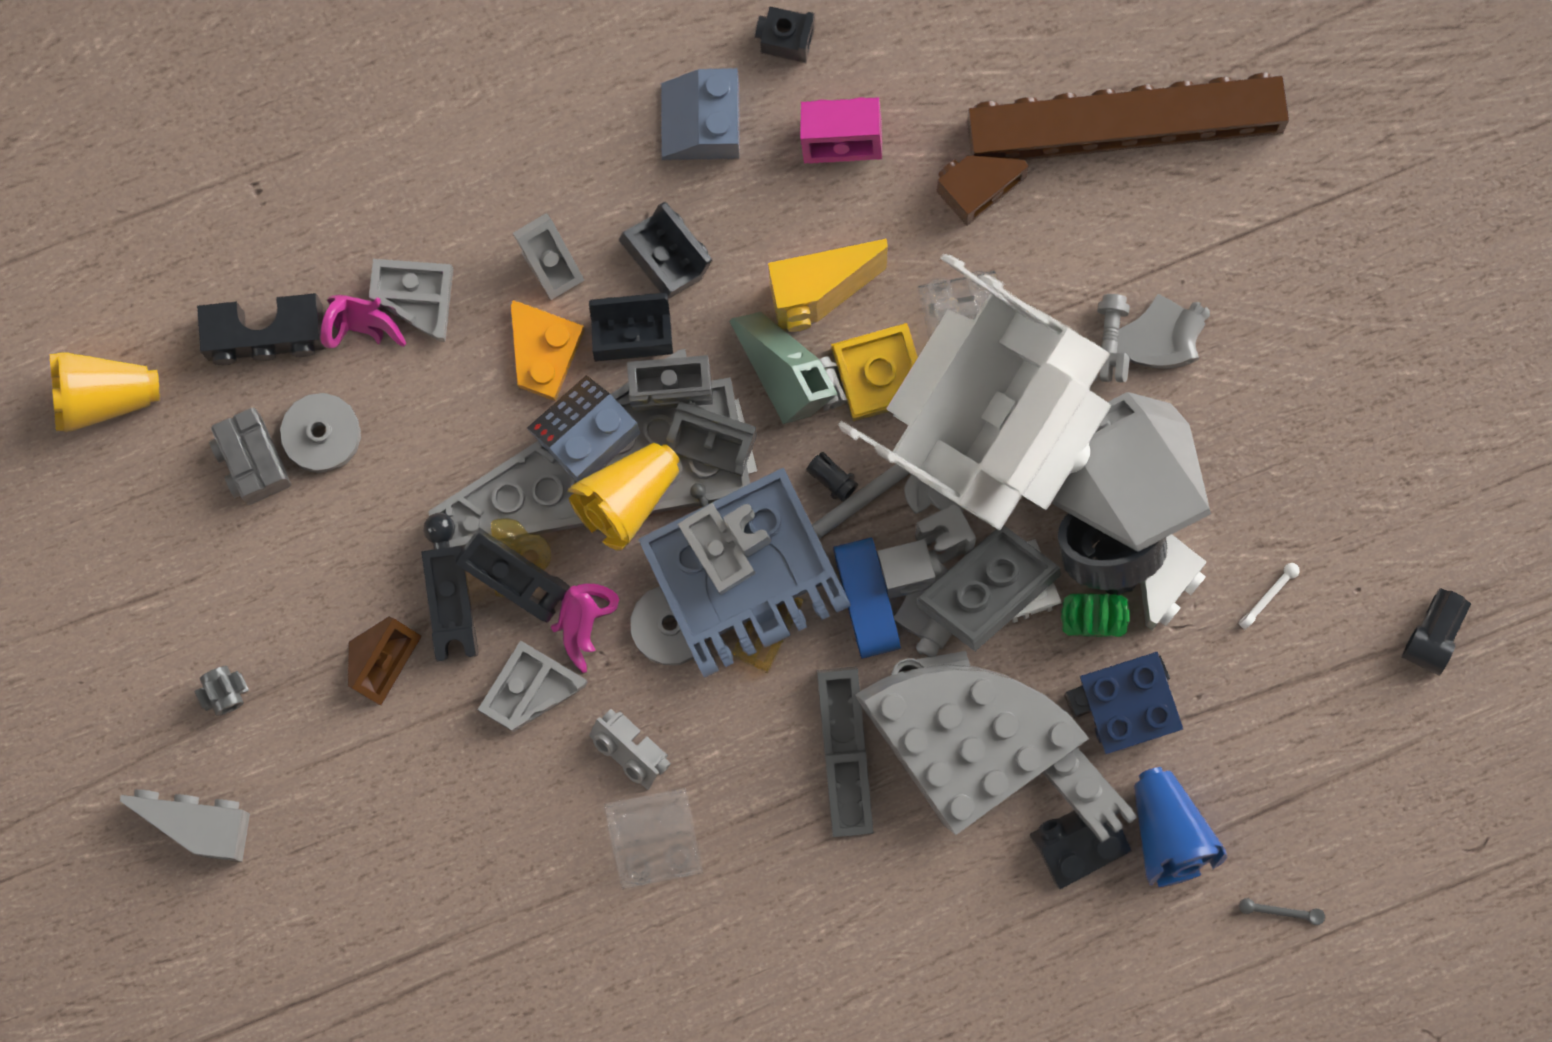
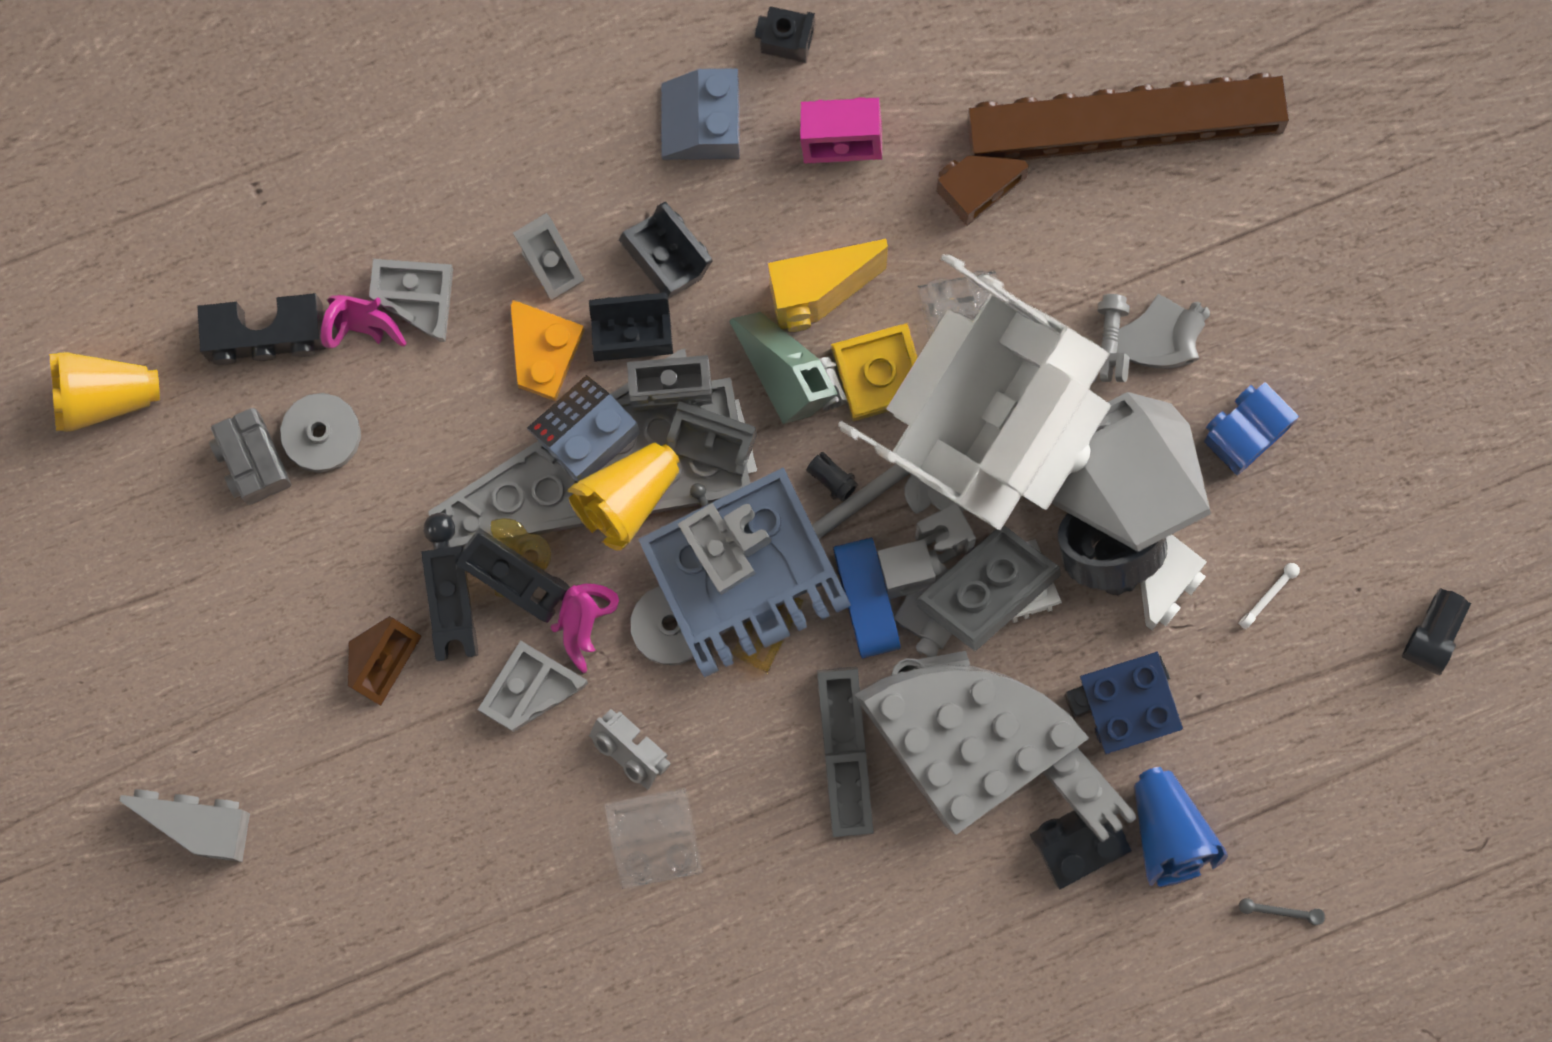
(221, 690): dark grey gear -> none
(1095, 615): green gear -> none
(1250, 427): none -> blue brick

